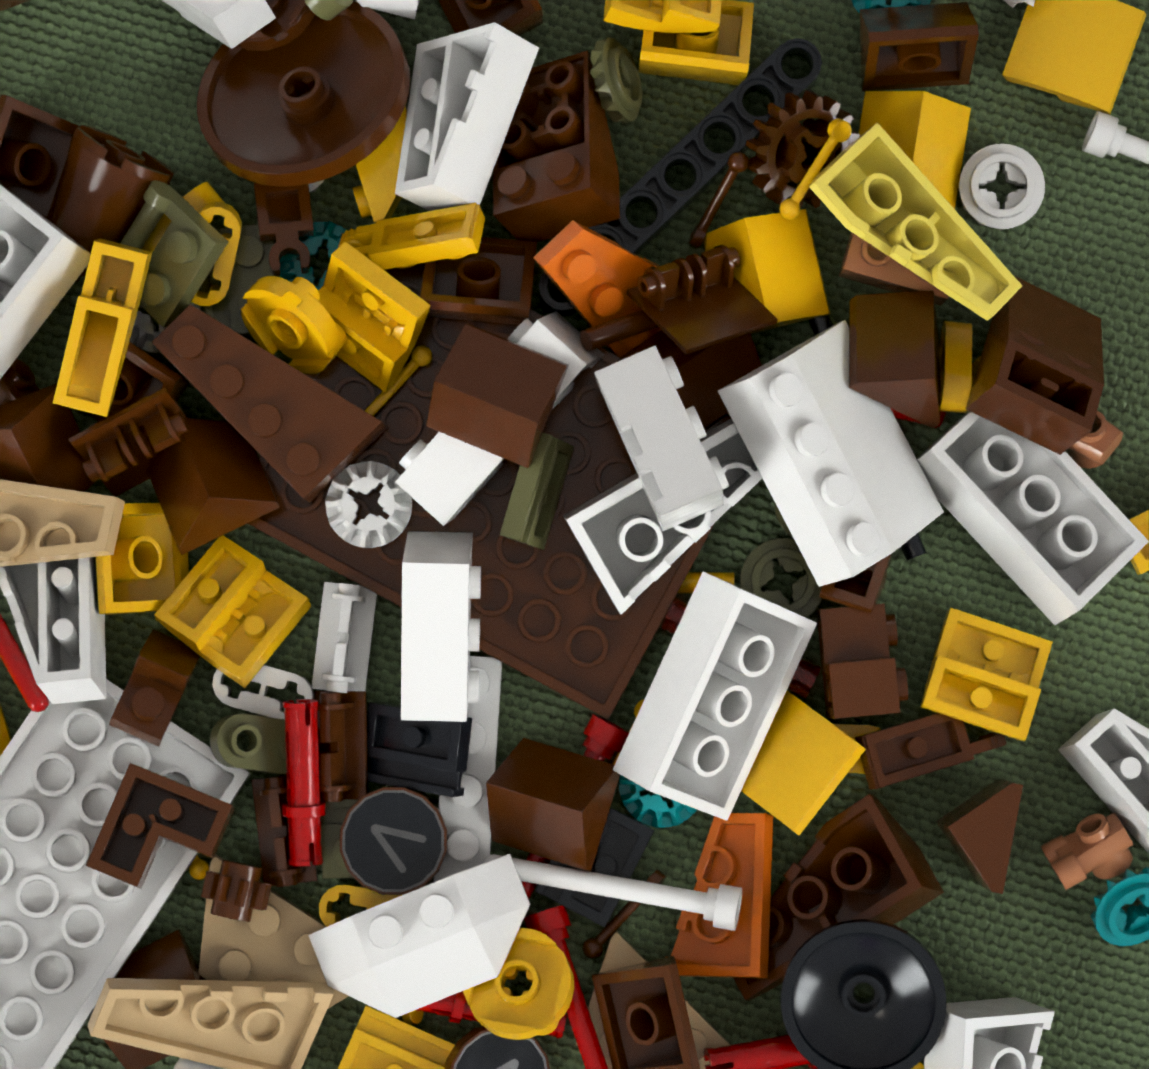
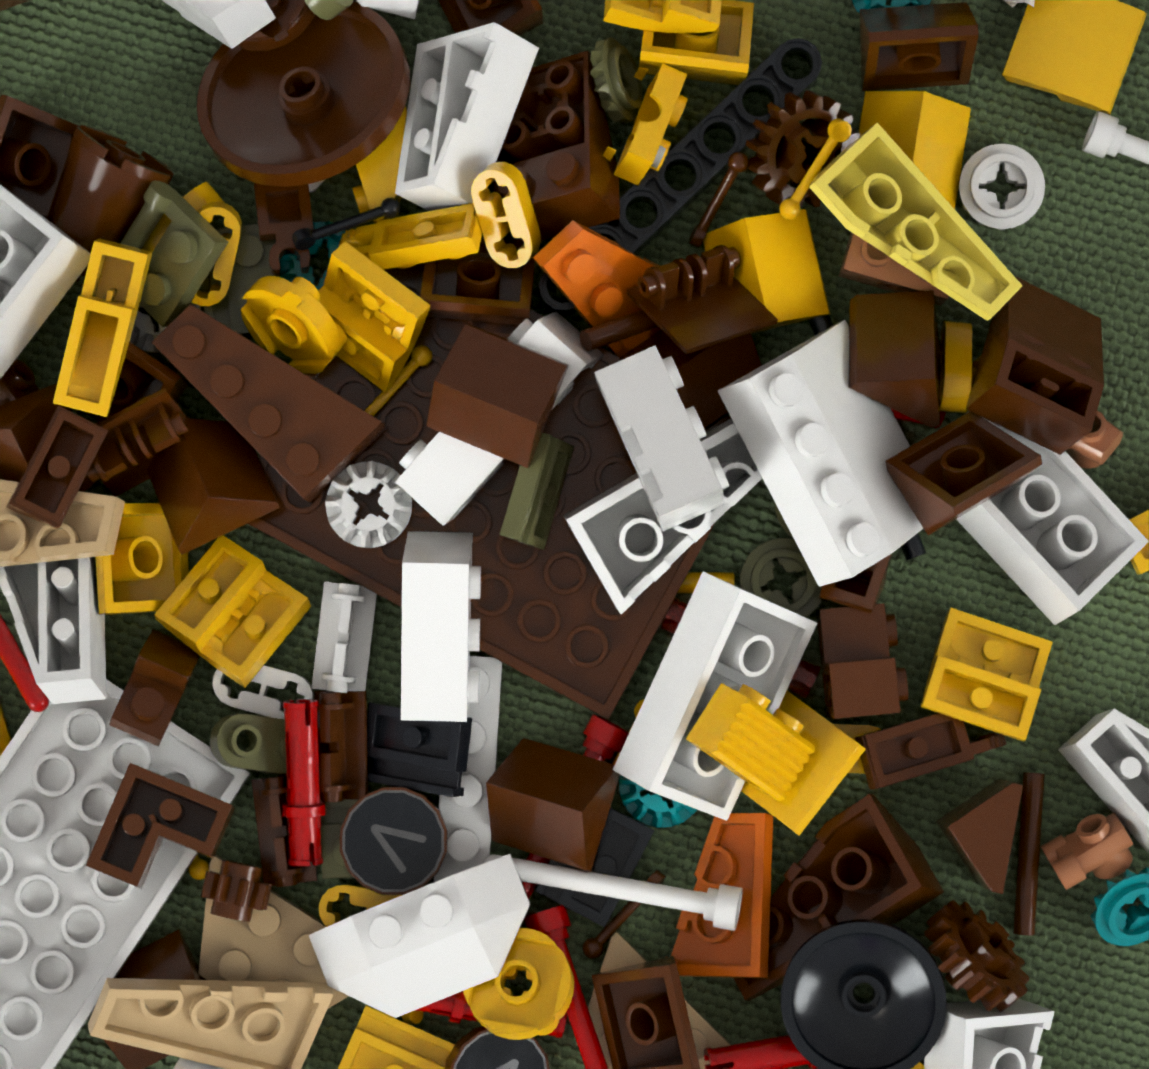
(57, 468): none -> reddish brown slope
(306, 238): none -> black hinge
(504, 215): none -> yellow beam
(659, 108): none -> yellow piece
(751, 740): none -> yellow brick
(959, 469): none -> reddish brown slope
(976, 956): none -> reddish brown gear
(1028, 853): none -> reddish brown bar

